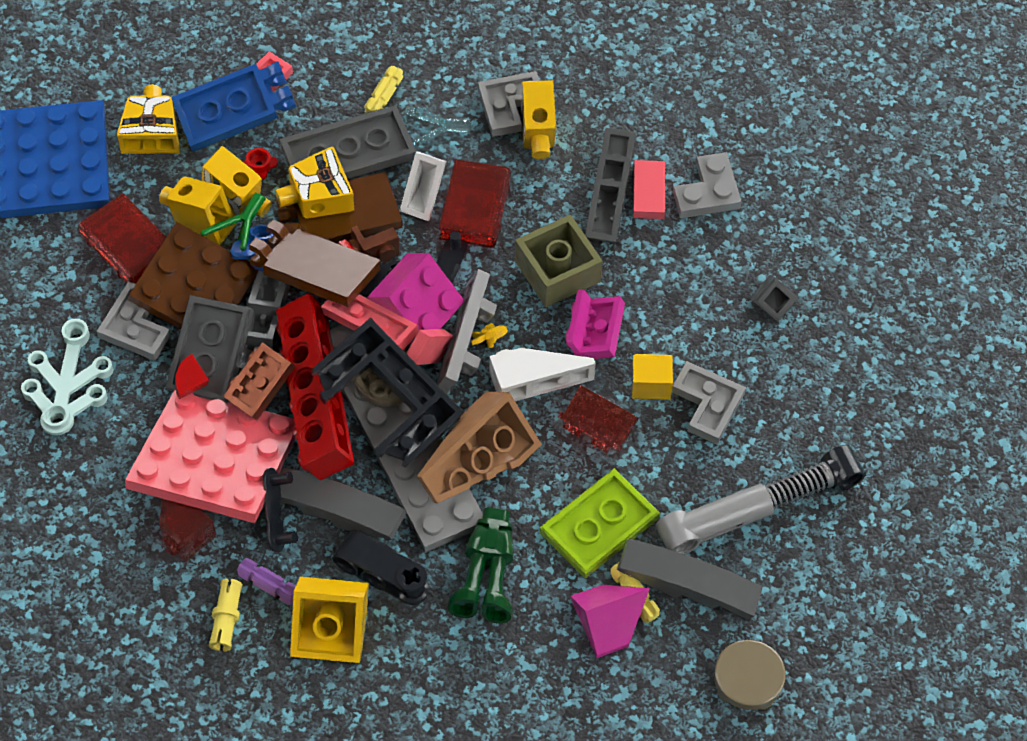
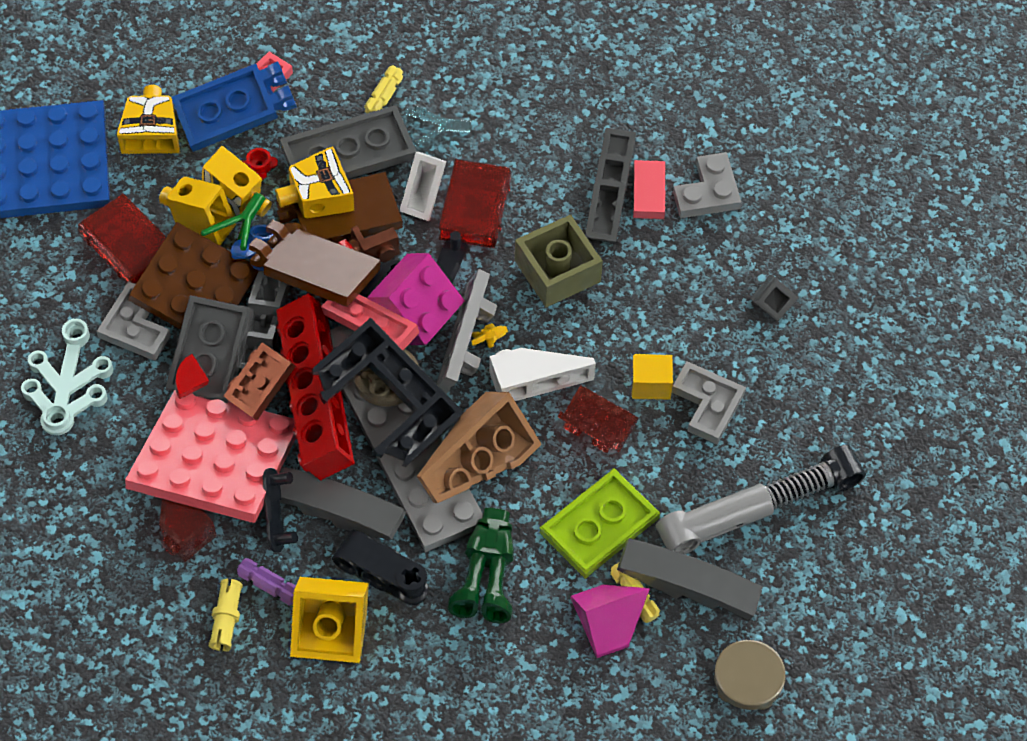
(429, 346): coral tile -> none
(500, 102): light grey plate -> none
(538, 117): yellow torso -> none
(595, 325): dark pink bracket -> none

